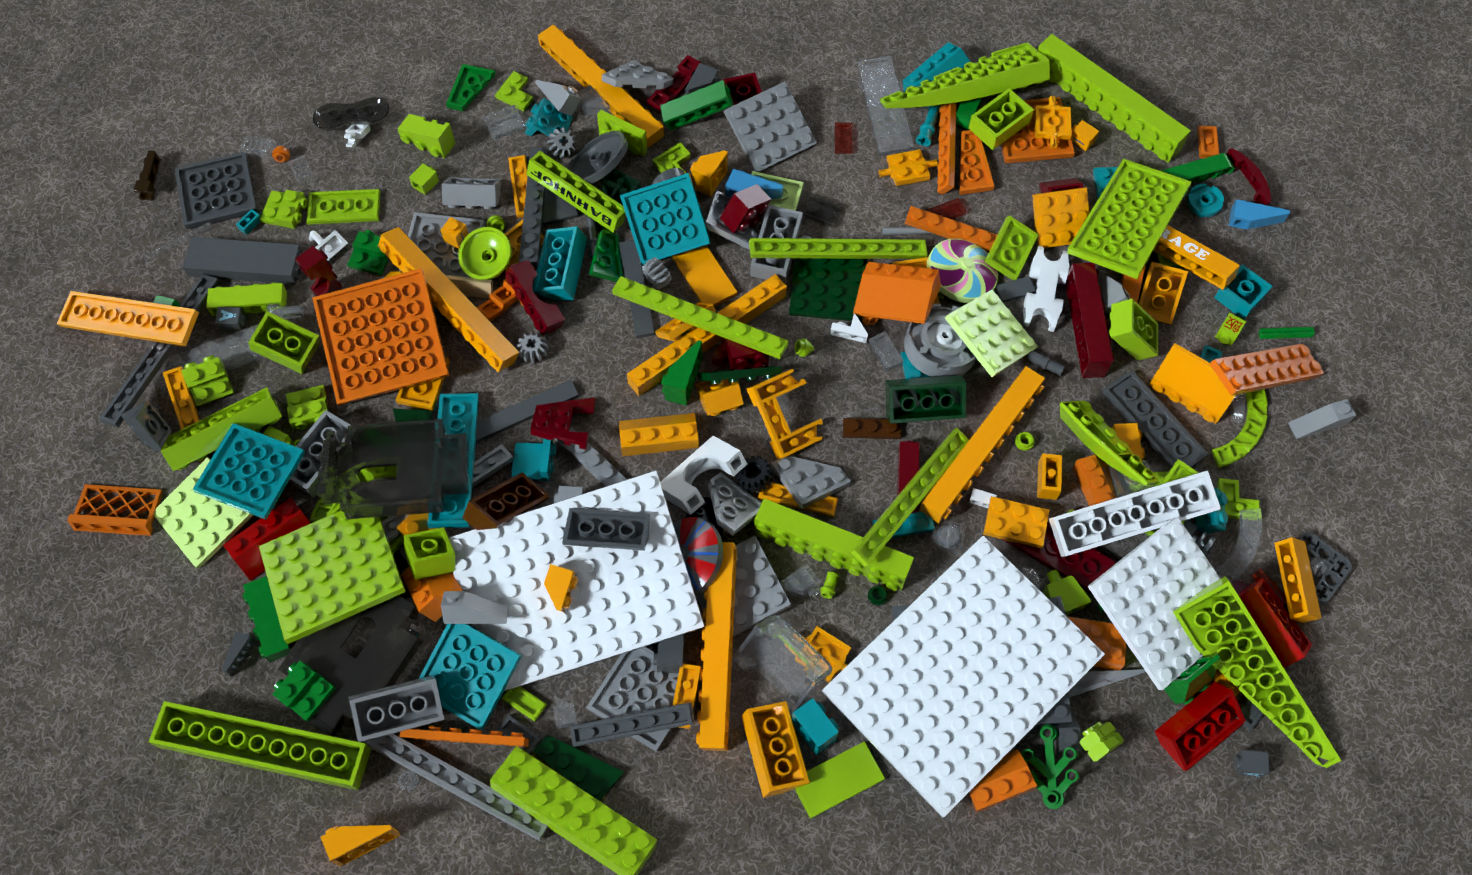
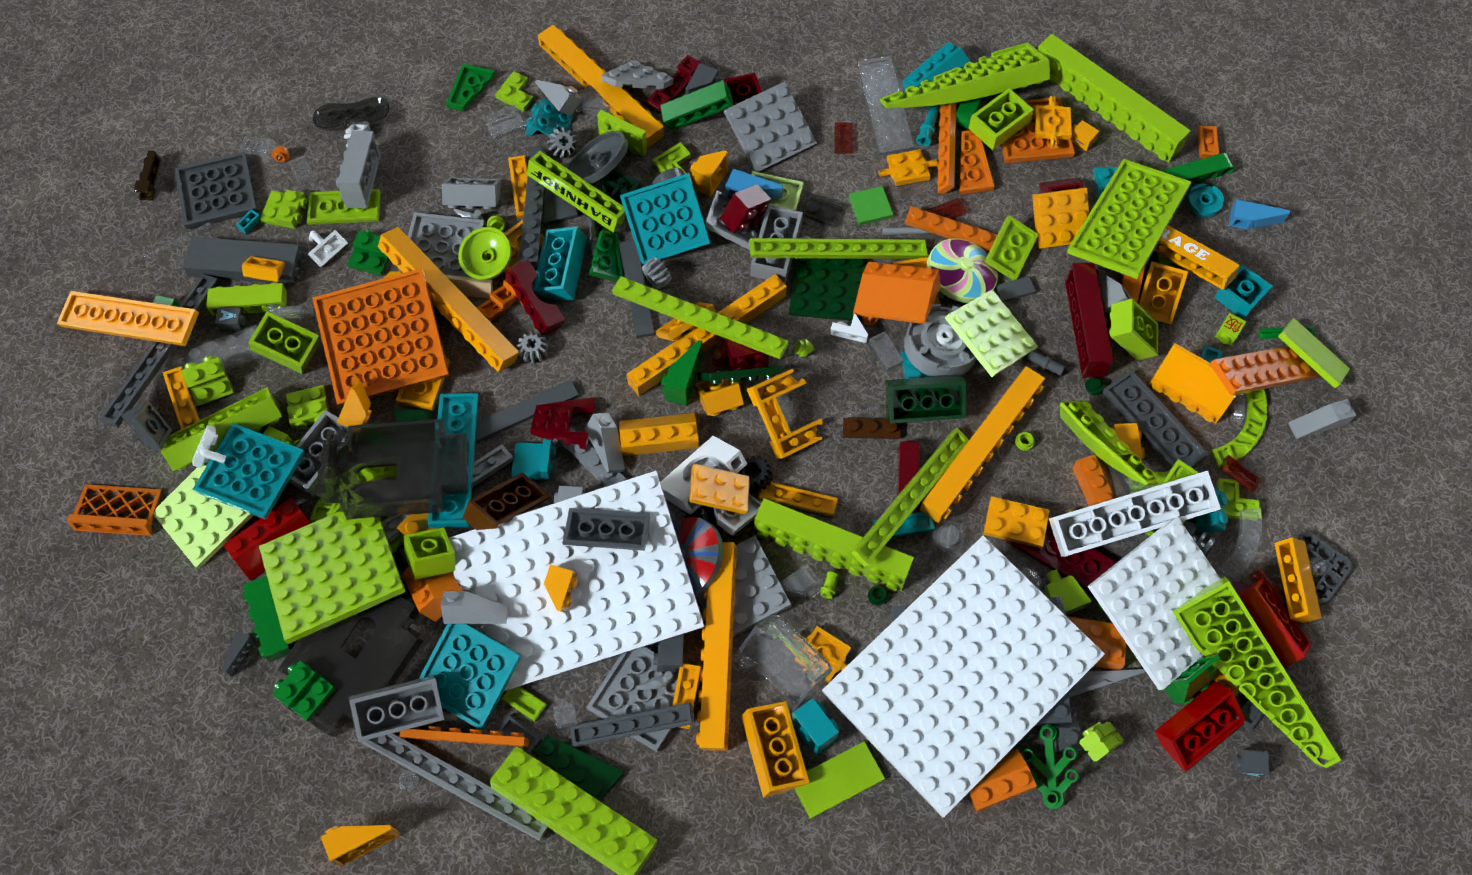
(203, 453): none -> white plate
(260, 745): lime brick -> none
(263, 268): none -> light orange slope
(315, 265): dark red arch -> none
(356, 406): none -> light orange slope
(358, 169): none -> light grey brick
(424, 178): lime brick -> none
(427, 135): lime wedge -> none
(454, 232): light orange brick -> none
(477, 214): none -> light grey bar
(606, 441): none -> light grey slope
(656, 682): none -> light grey bar
(705, 275): light orange tile -> none
(719, 489): none -> light orange plate
(809, 480): light grey plate -> none
(870, 205): none -> bright green tile
(980, 497): white piece -> none
(1048, 275): white piece -> none
(1049, 476): light orange brick -> none
(1094, 386): none -> dark green plate
(1240, 473): none -> clear red tile
(1253, 176): dark red slope -> none
(1314, 353): none -> lime tile

